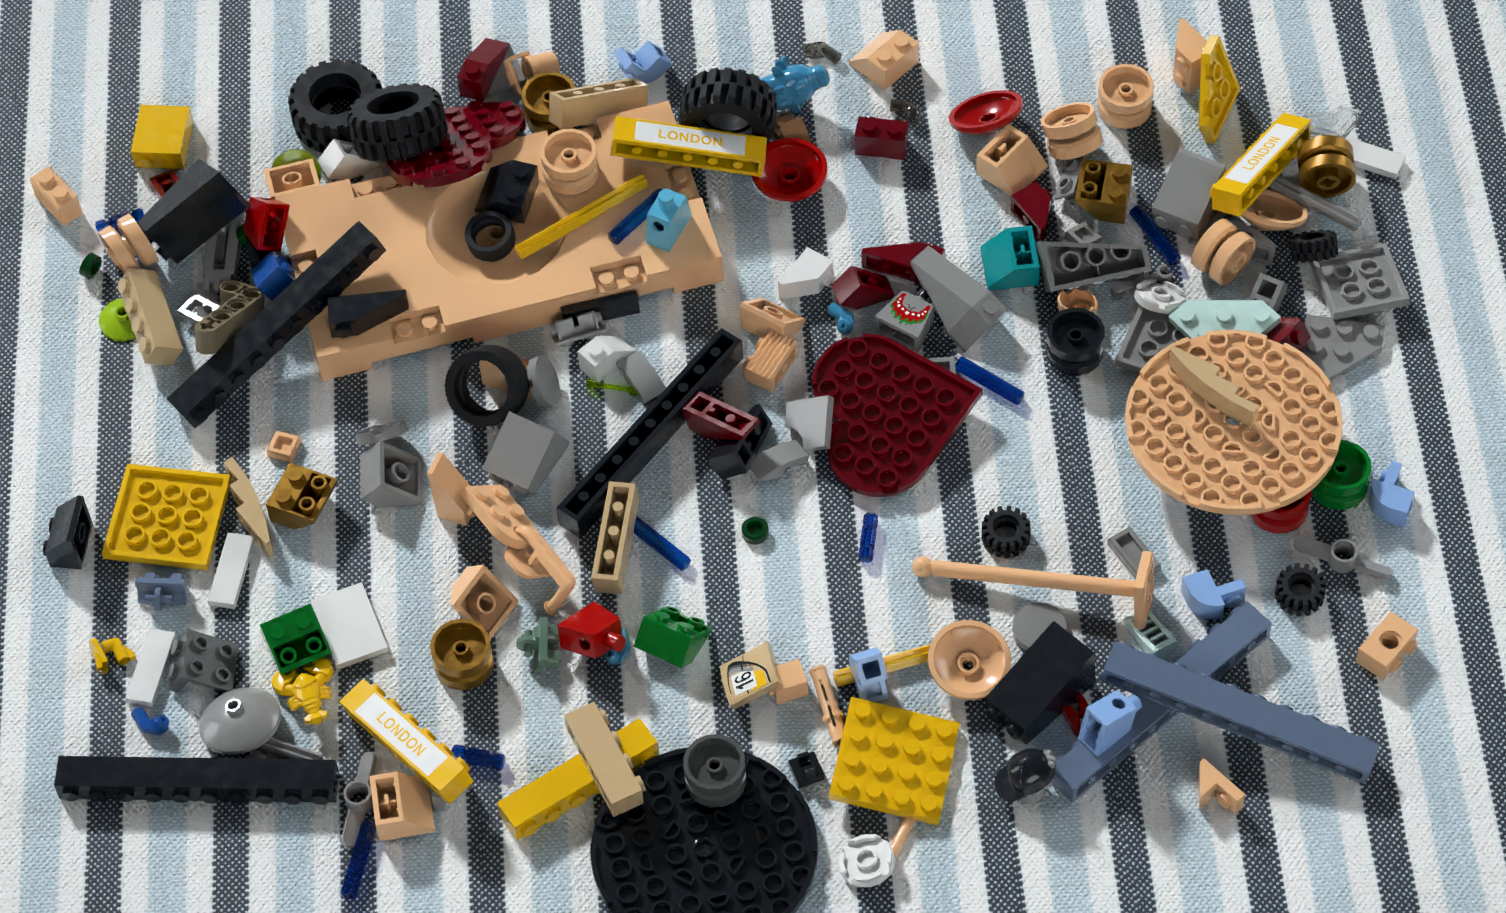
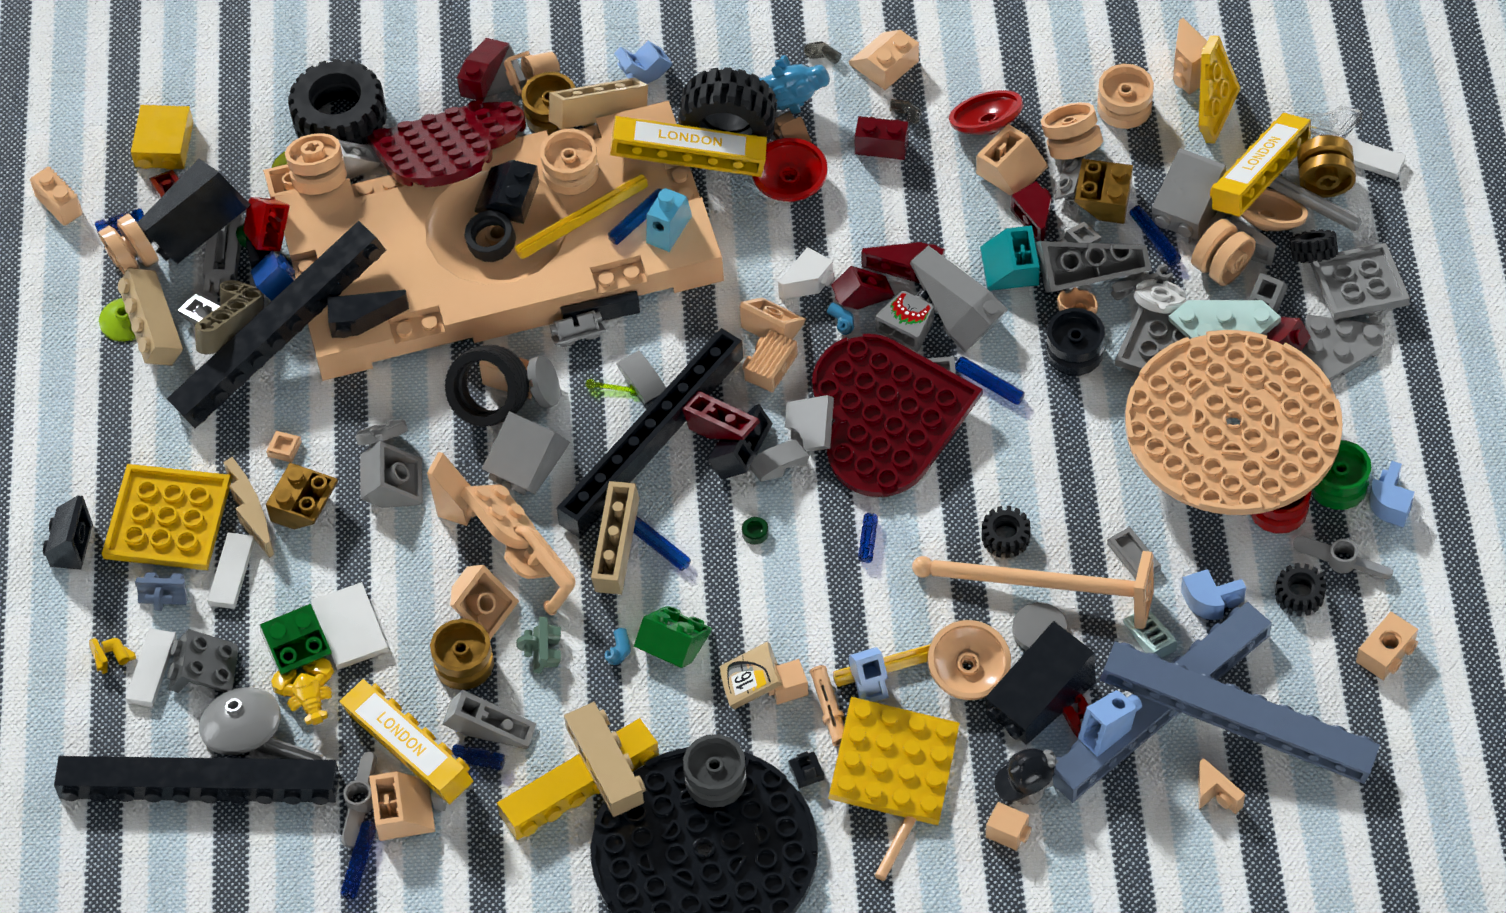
(90, 266): dark green tile -> none
(150, 726): blue arm -> none
(316, 164): none -> light nougat wheel
(397, 122): black tyre -> none
(487, 721): none -> light grey slope
(591, 632): red torso -> none
(601, 354): white slope -> none
(866, 860): white tile -> none
(1008, 826): none -> light nougat brick
(1205, 381): tan slope -> none

